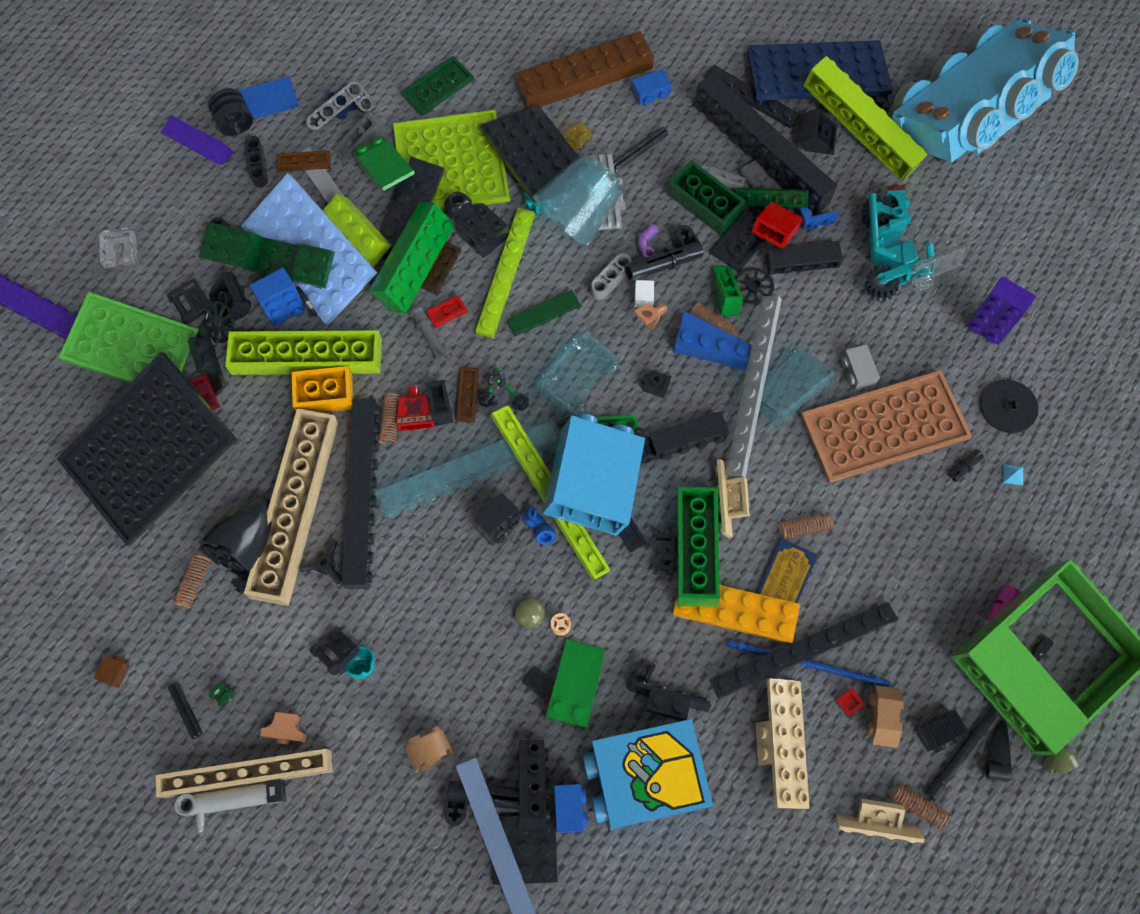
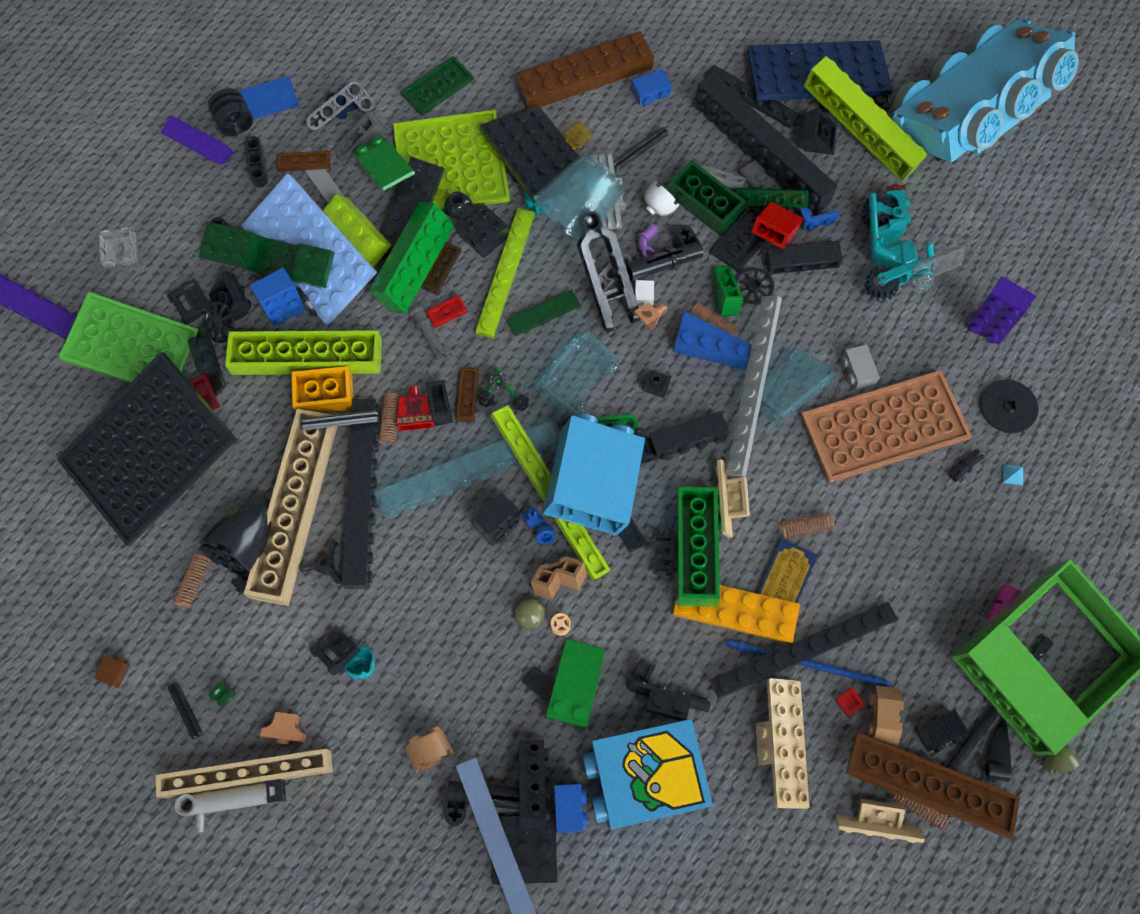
(339, 420): none -> axle
(565, 572): none -> medium nougat brick
(591, 228): none -> piece
(659, 200): none -> white cylinder
(933, 785): none -> reddish brown plate

